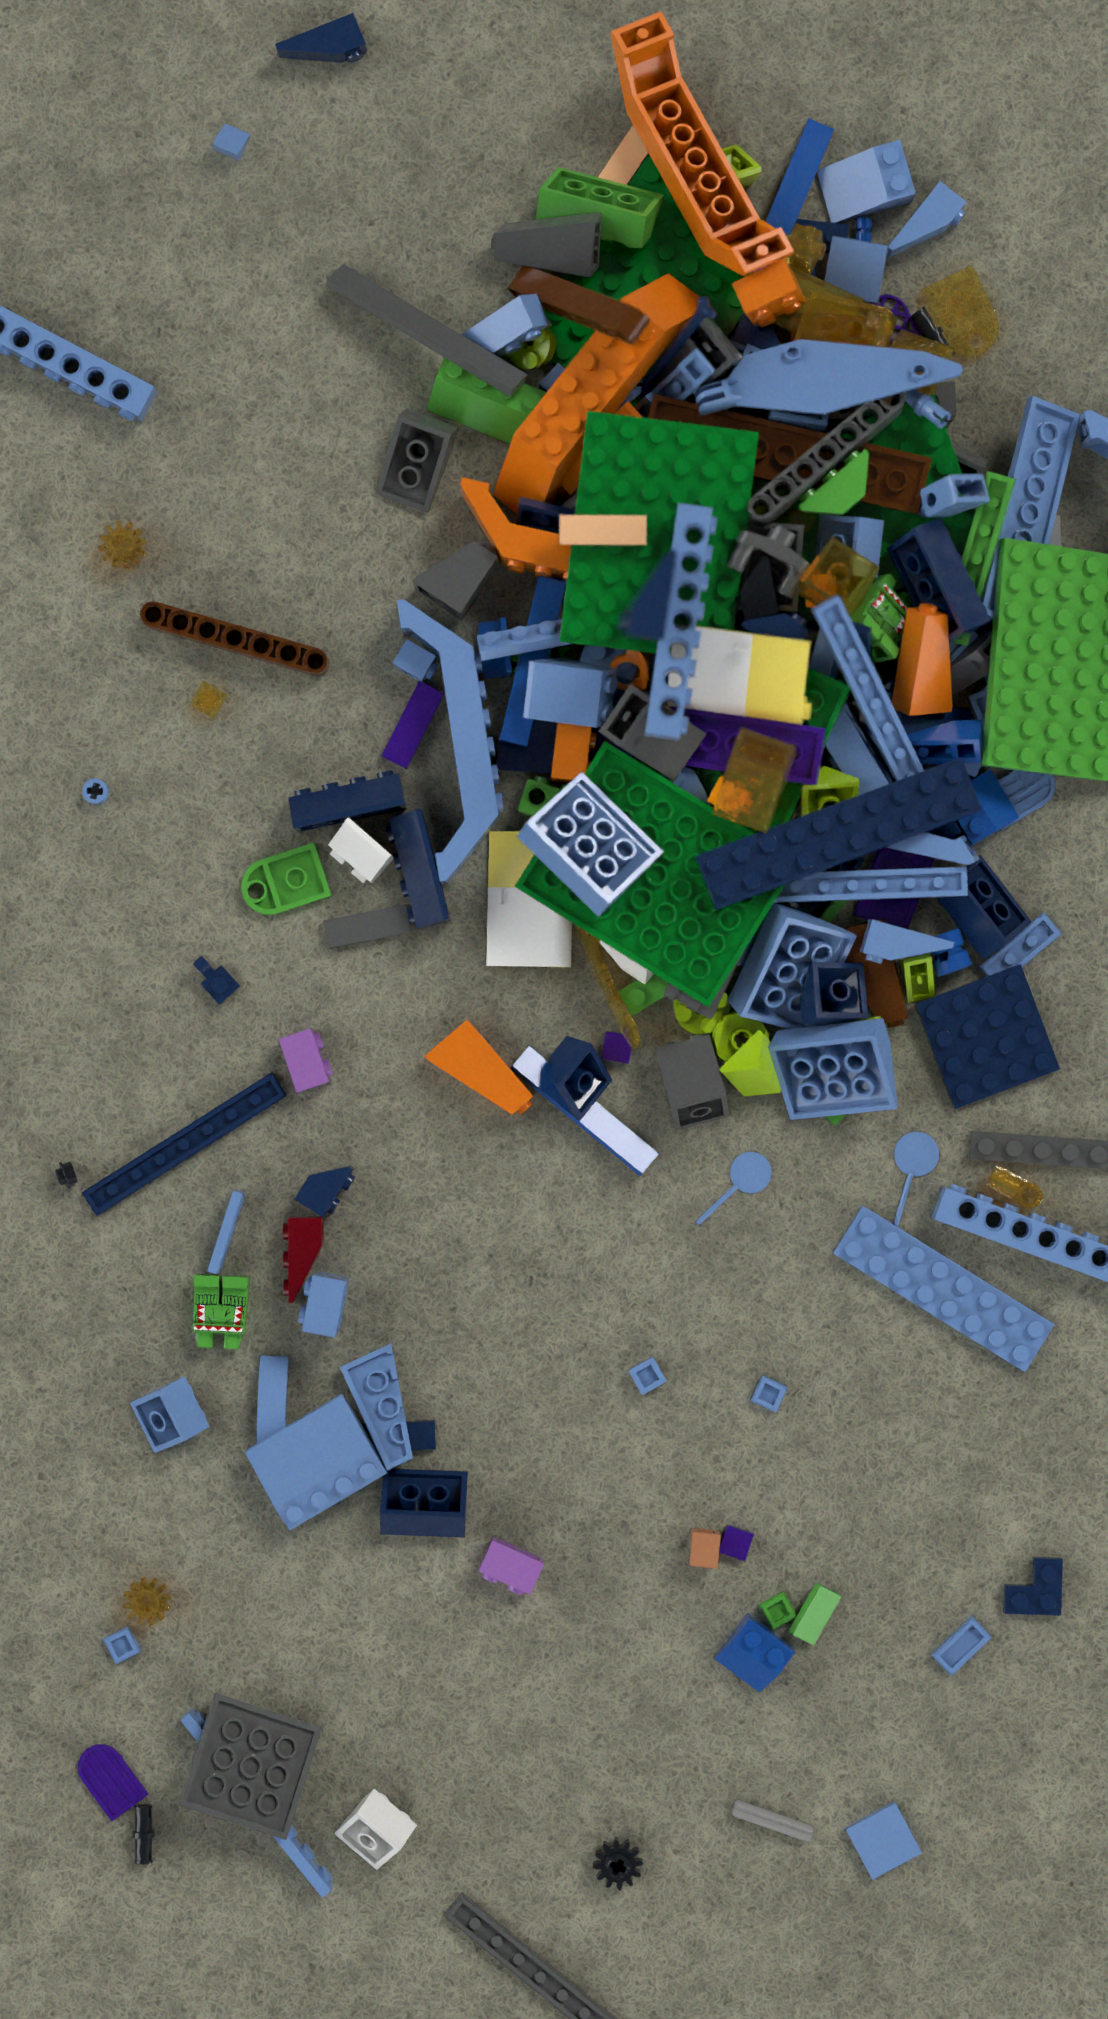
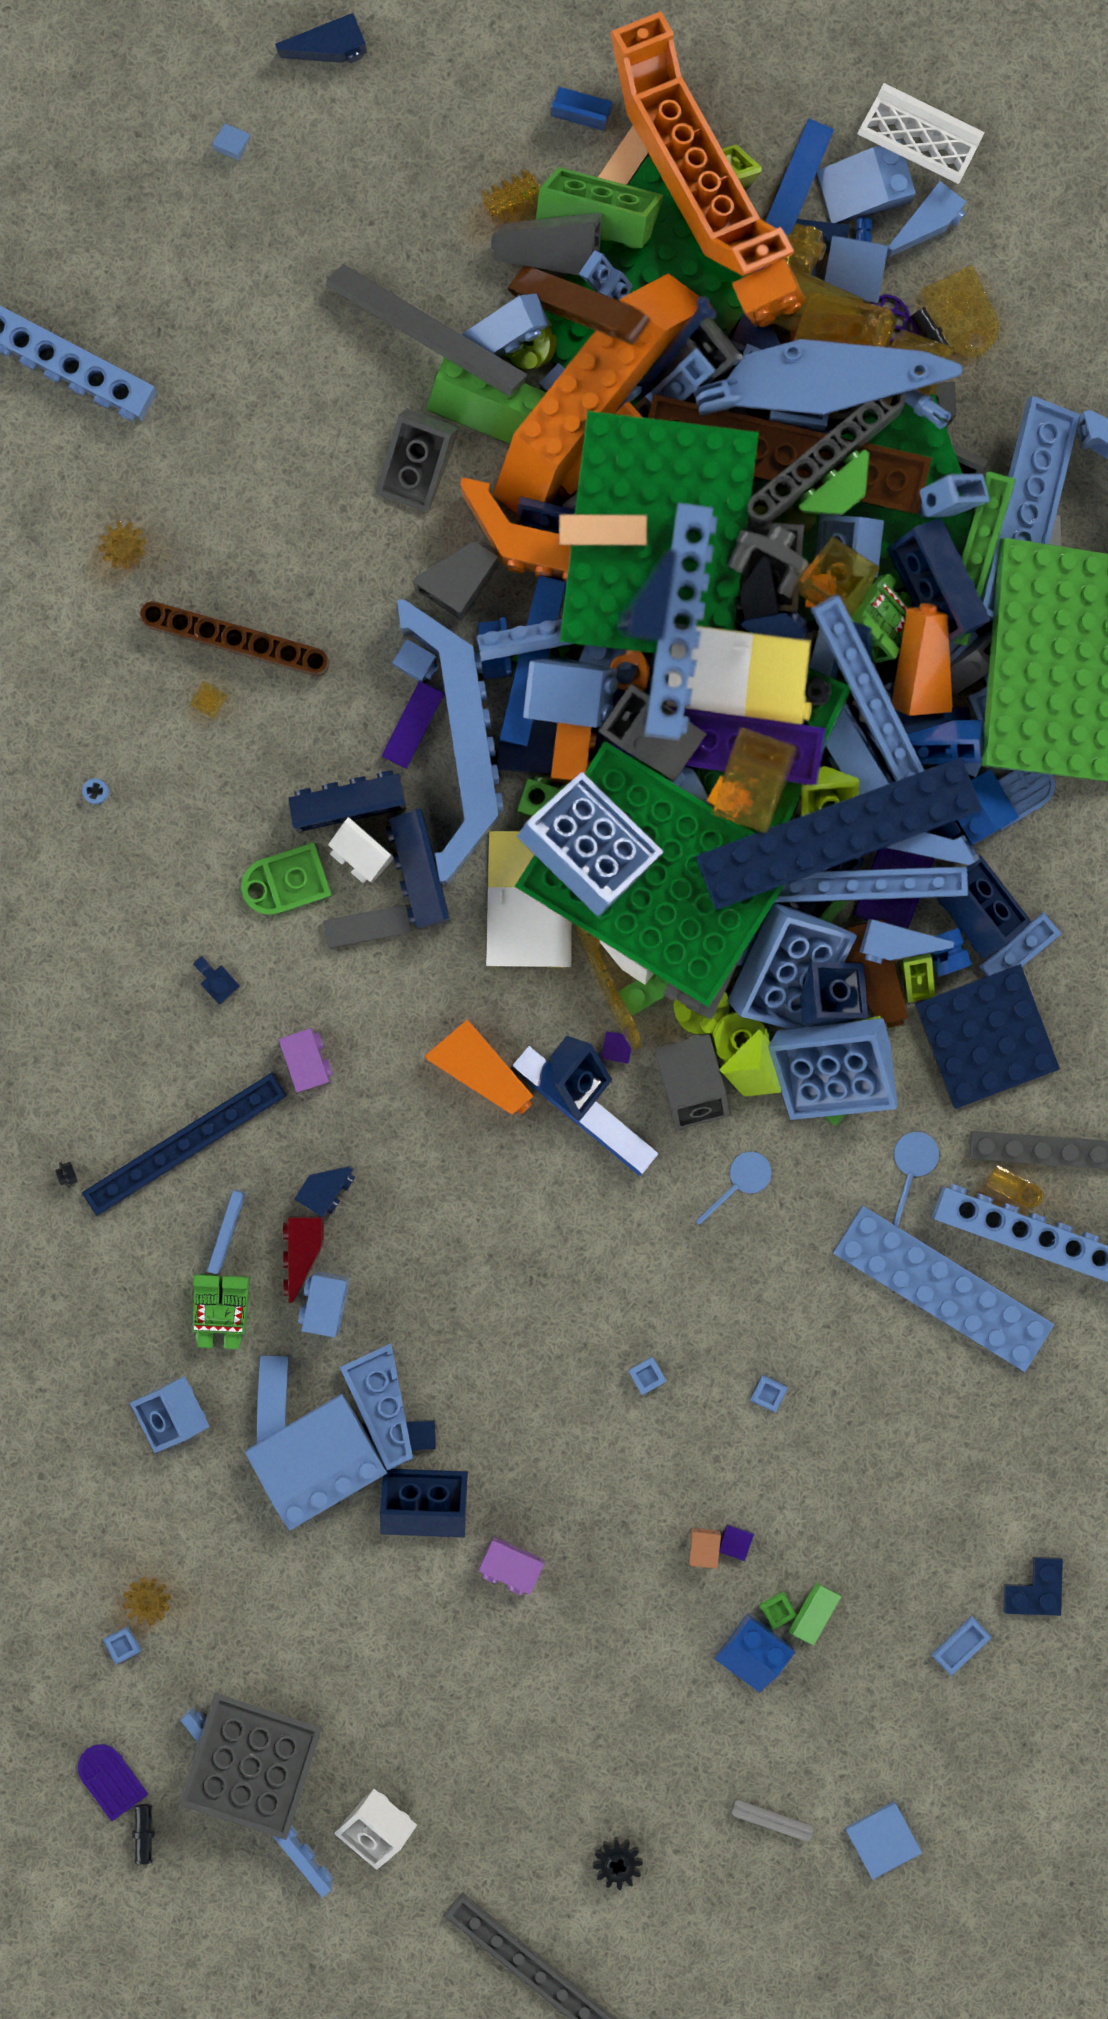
(510, 195): none -> clear yellow piece
(581, 108): none -> blue panel
(604, 278): none -> medium blue slope
(825, 691): none -> black plate
(925, 123): none -> white fence

